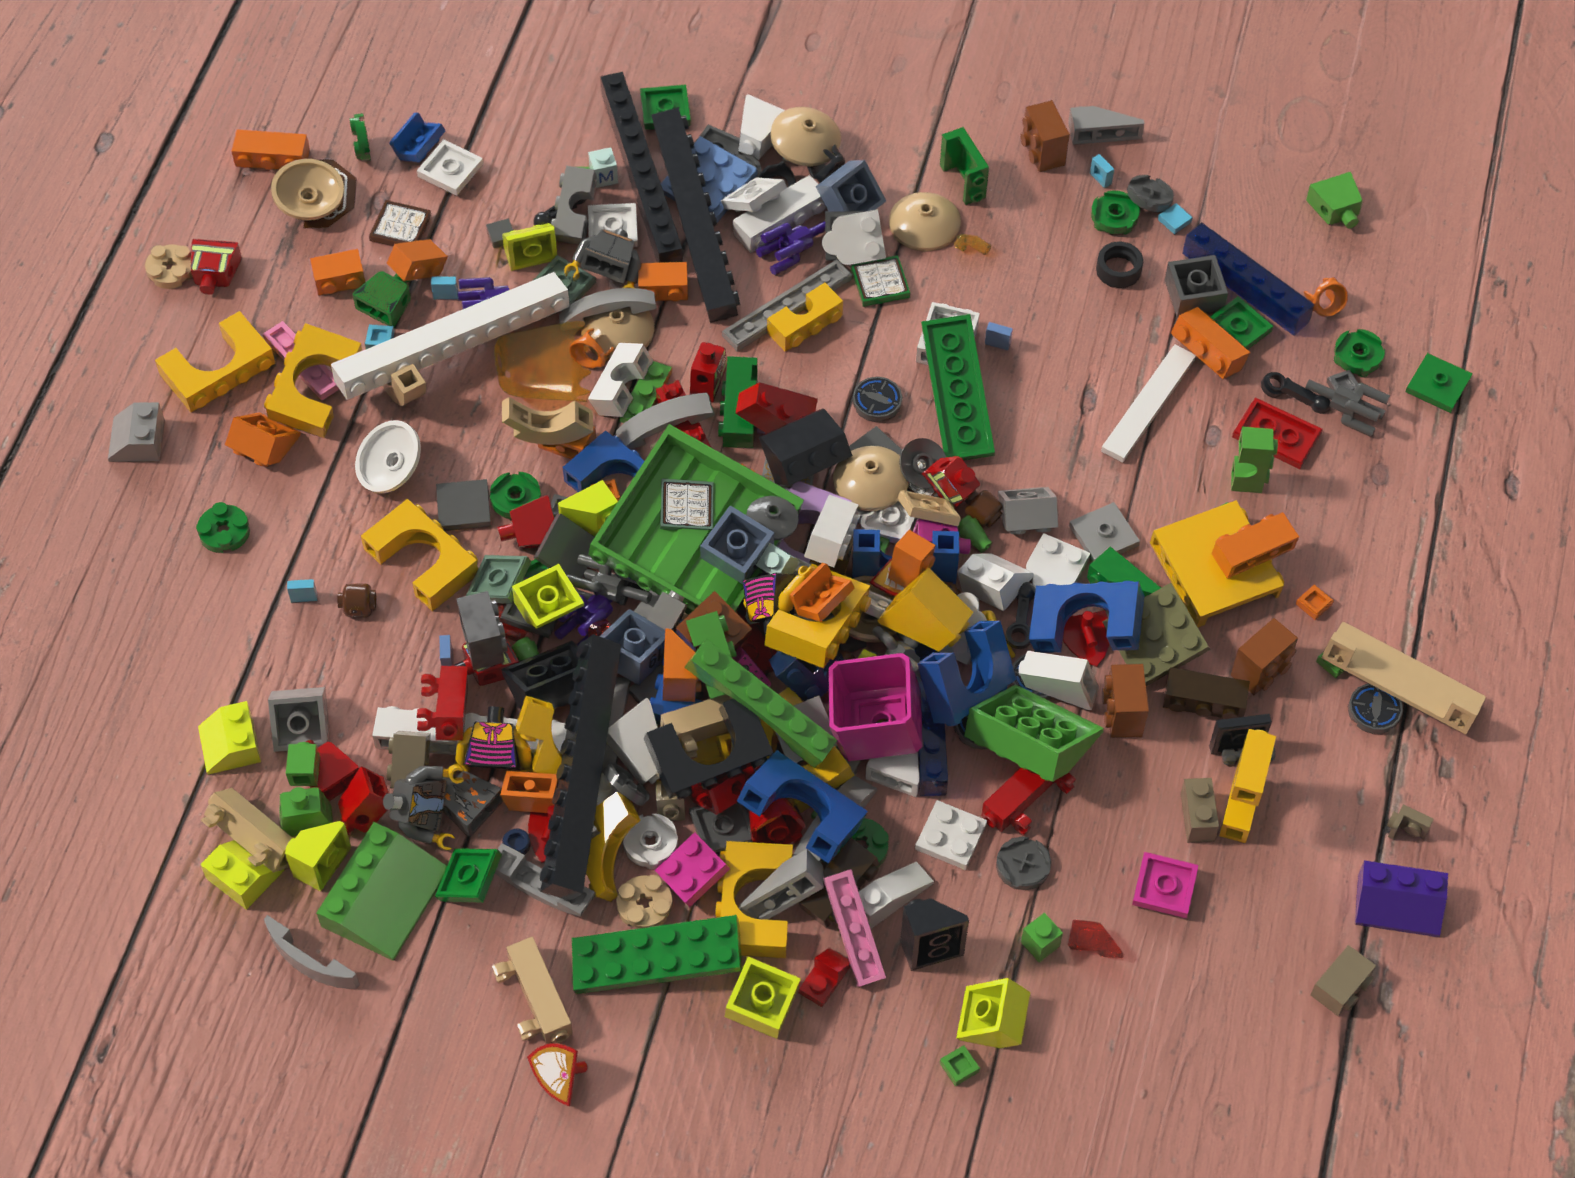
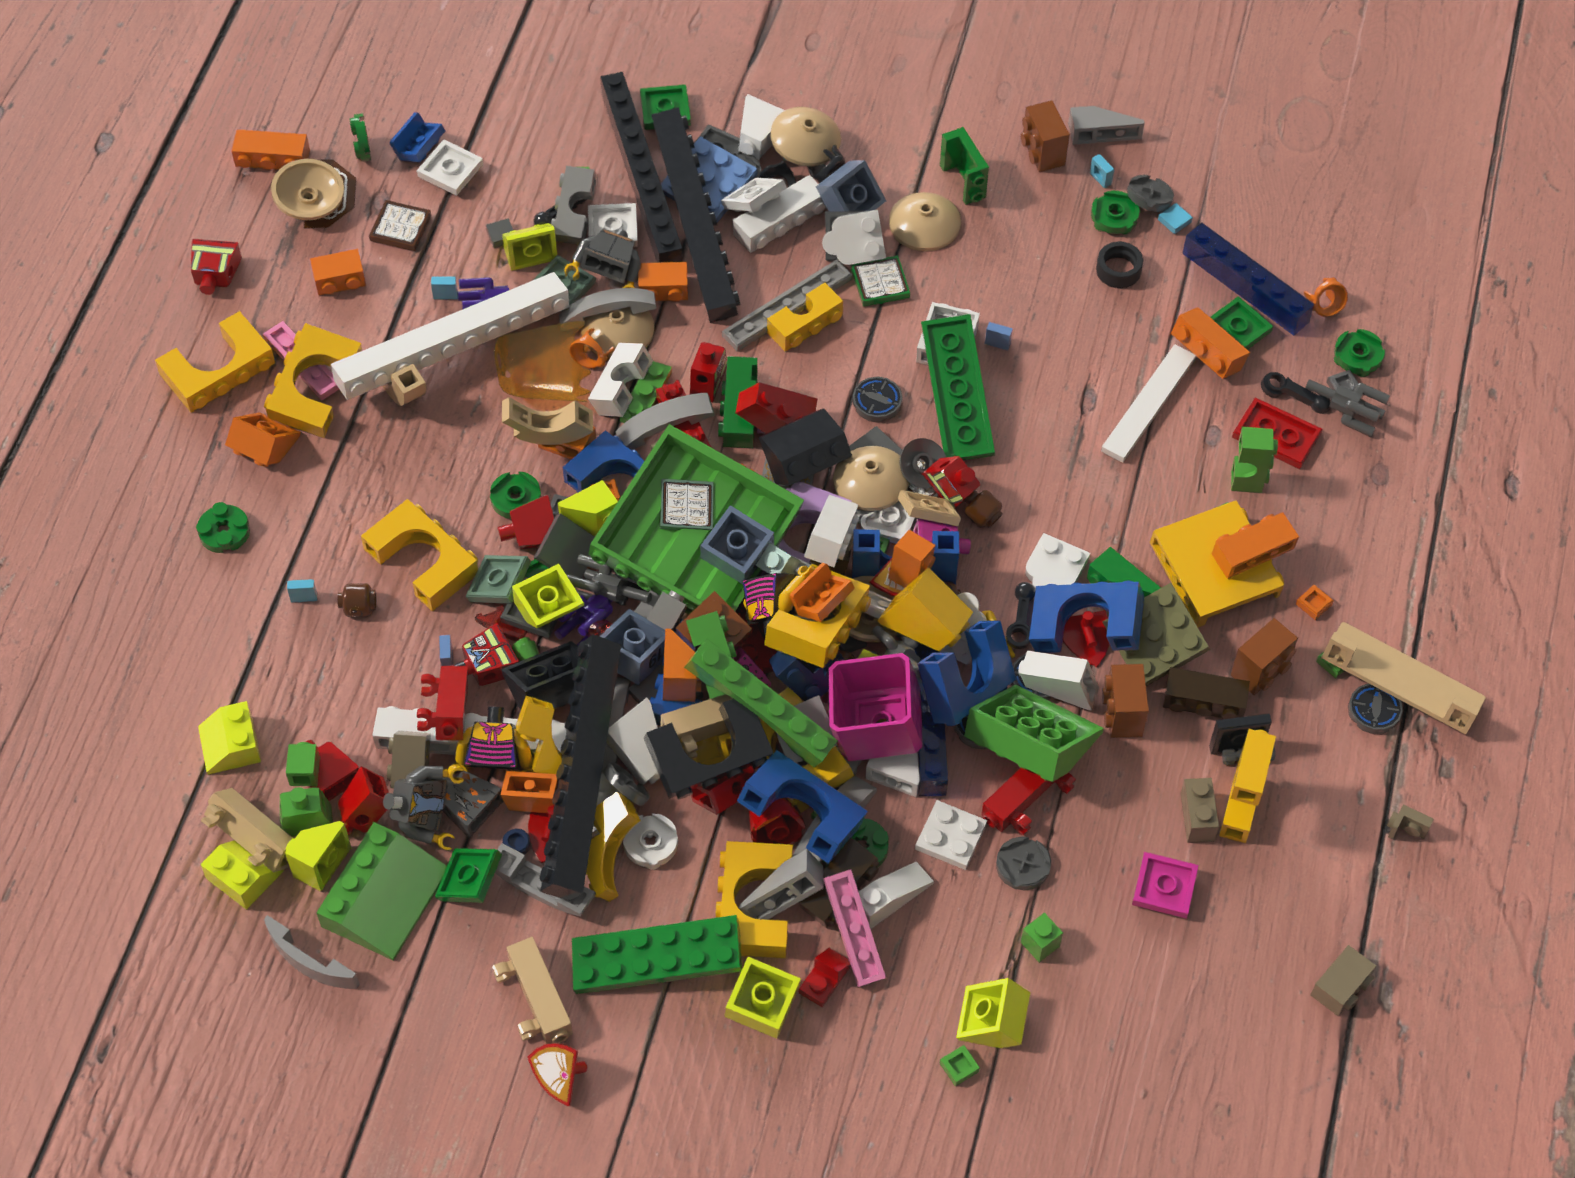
(137, 433): light grey slope -> none
(163, 256): tan plate -> none
(298, 717): light grey slope -> none
(378, 334): medium azure tile -> none
(383, 298): green torso -> none
(388, 456): white dish -> none
(417, 260): orange brick -> none
(463, 504): dark grey tile -> none
(482, 630): flat silver brick -> none
(605, 167): light aqua brick -> none
(644, 887): tan plate -> none
(670, 808): dark tan bracket -> none
(692, 869): dark pink plate -> none
(728, 825): dark grey tile -> none
(781, 523): dark grey dish -> none
(790, 242): dark purple plant -> none
(932, 933): black slope -> none
(971, 529): bright green cone -> none
(973, 241): clear yellow arm -> none
(992, 579): white slope -> none
(1028, 509): light grey slope -> none
(1093, 937): clear red slope -> none
(1104, 529): light grey plate -> none
(1196, 284): dark grey brick -> none
(1336, 200): bright green torso -> none
(1401, 898): dark purple slope -> none
(1438, 382): green plate -> none

